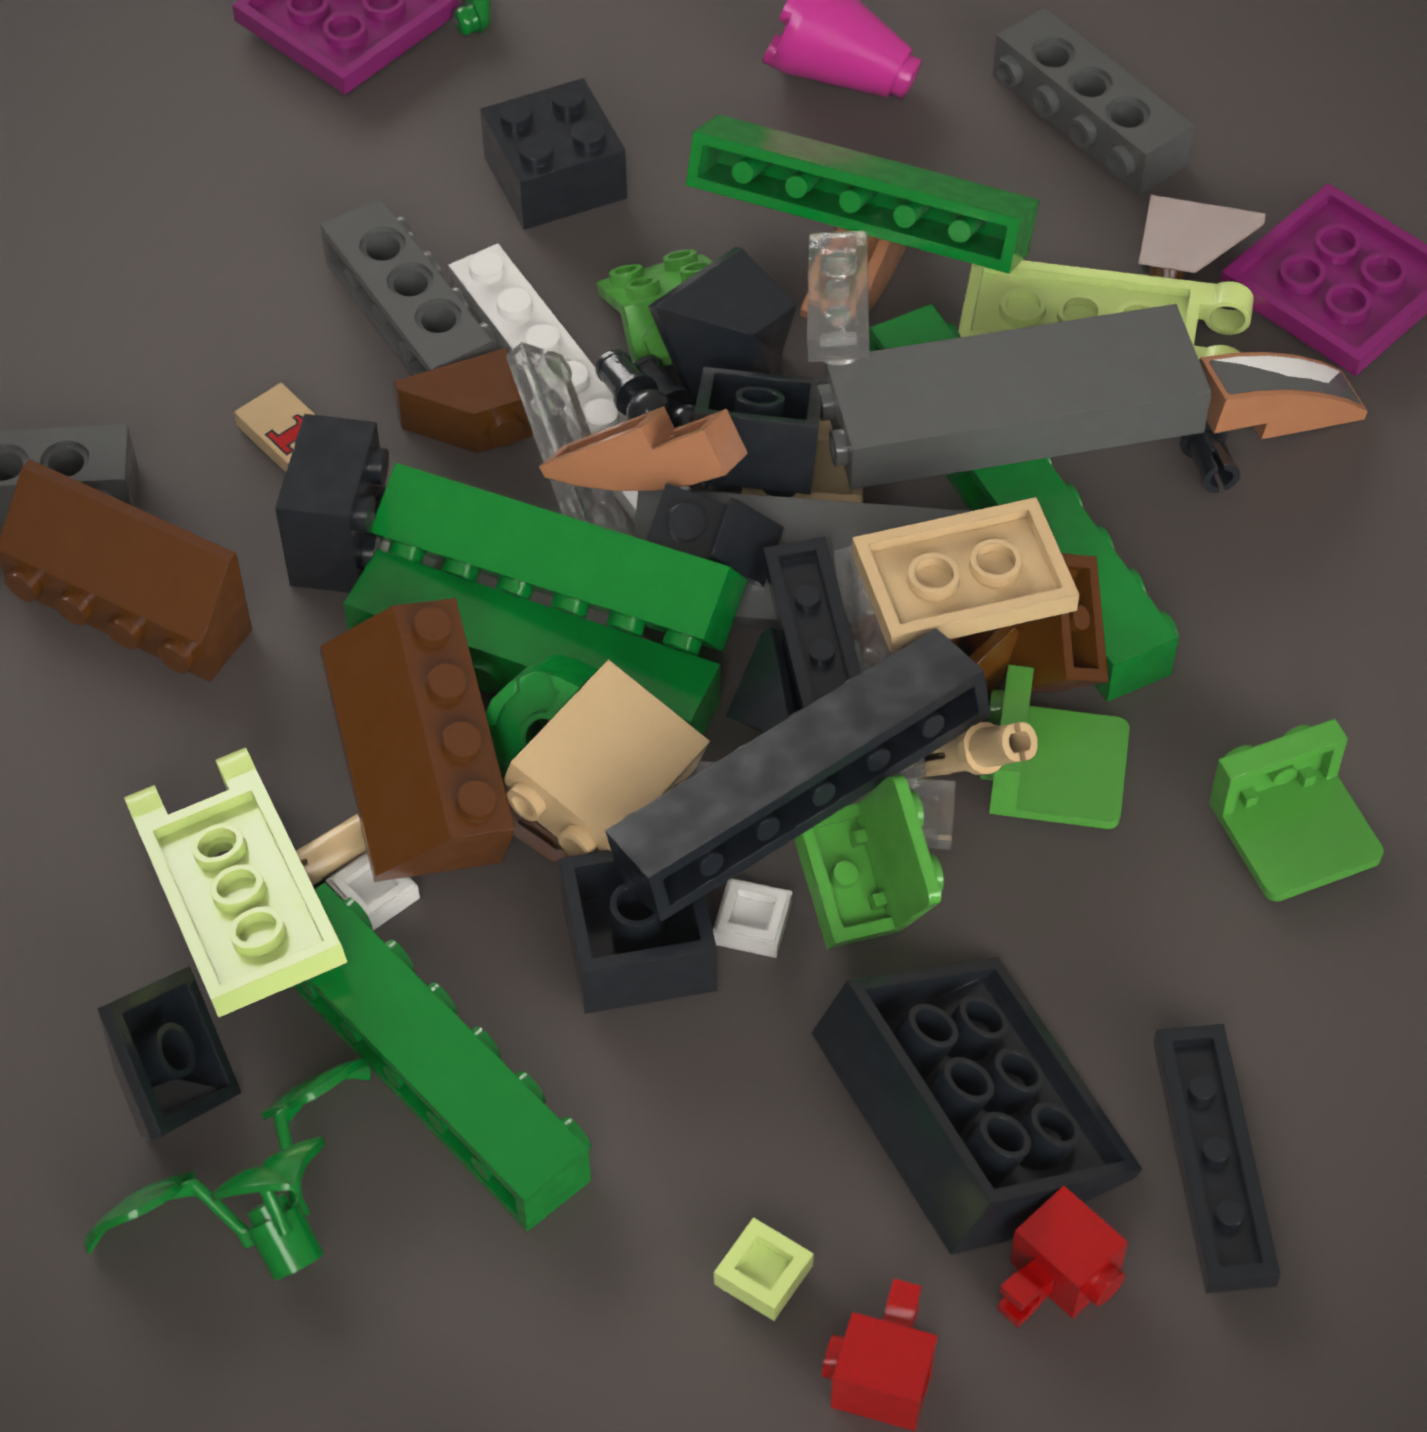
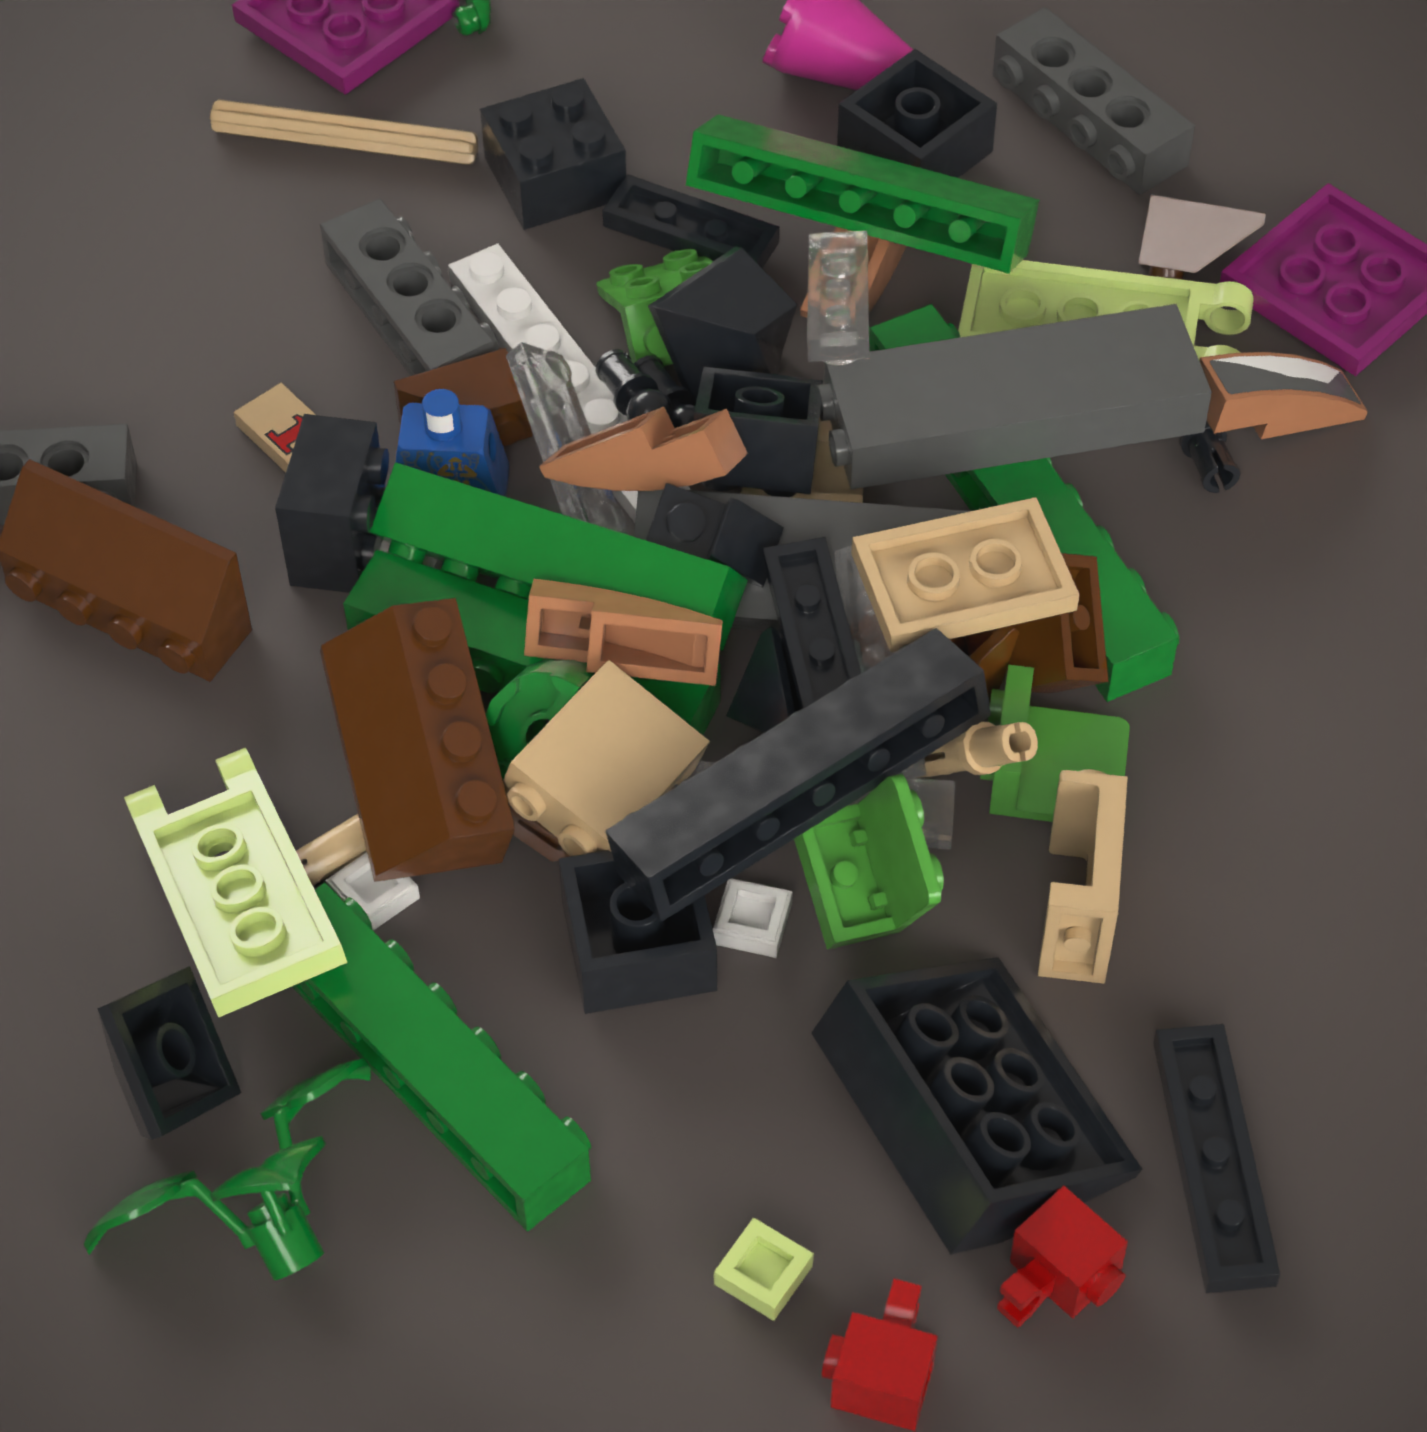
(344, 132): none -> tan axle
(453, 442): none -> blue torso
(629, 630): none -> nougat slope
(686, 222): none -> black plate
(919, 118): none -> black brick
(1080, 917): none -> tan panel
(1293, 812): bright green bracket -> none

